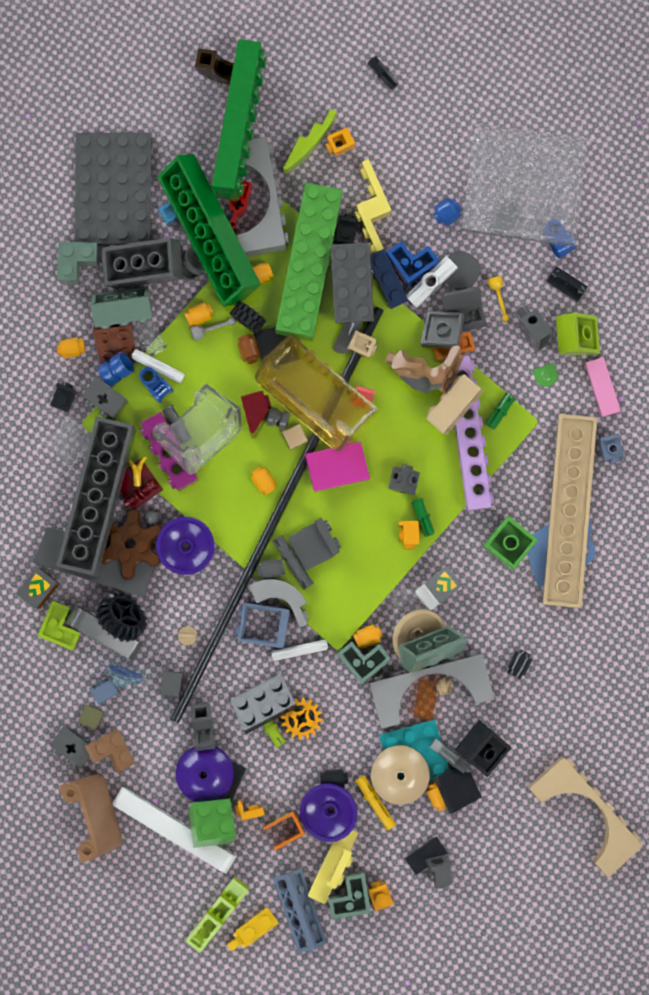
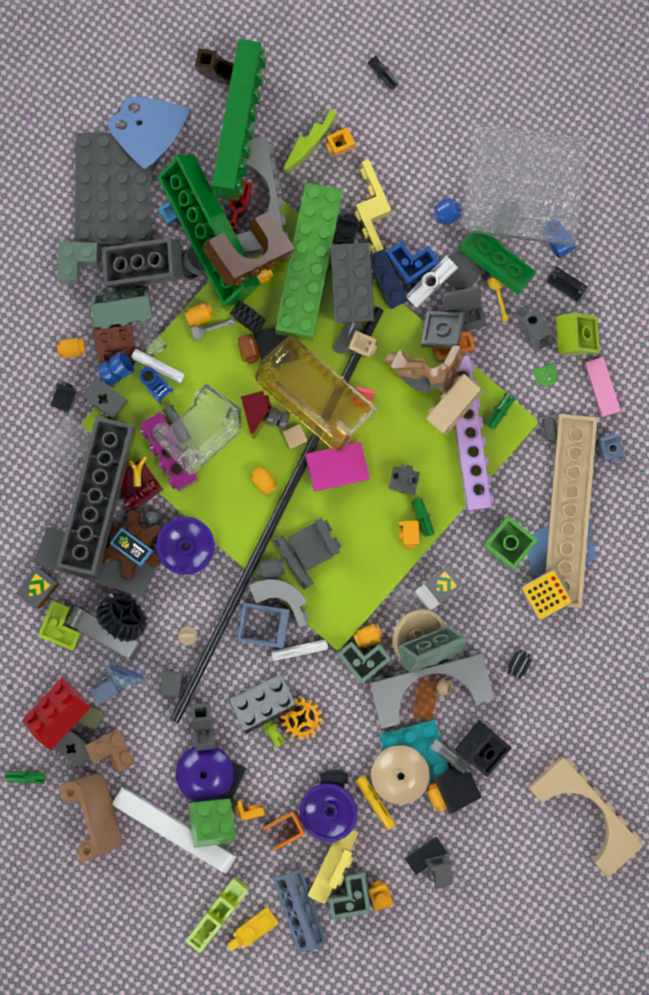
(25, 777): none -> green axle
(56, 714): none -> red brick
(131, 547): none -> tile
(159, 128): none -> medium blue piece
(235, 267): none -> arch
(498, 261): none -> green plate
(546, 595): none -> yellow tile
(549, 429): none -> dark grey pin

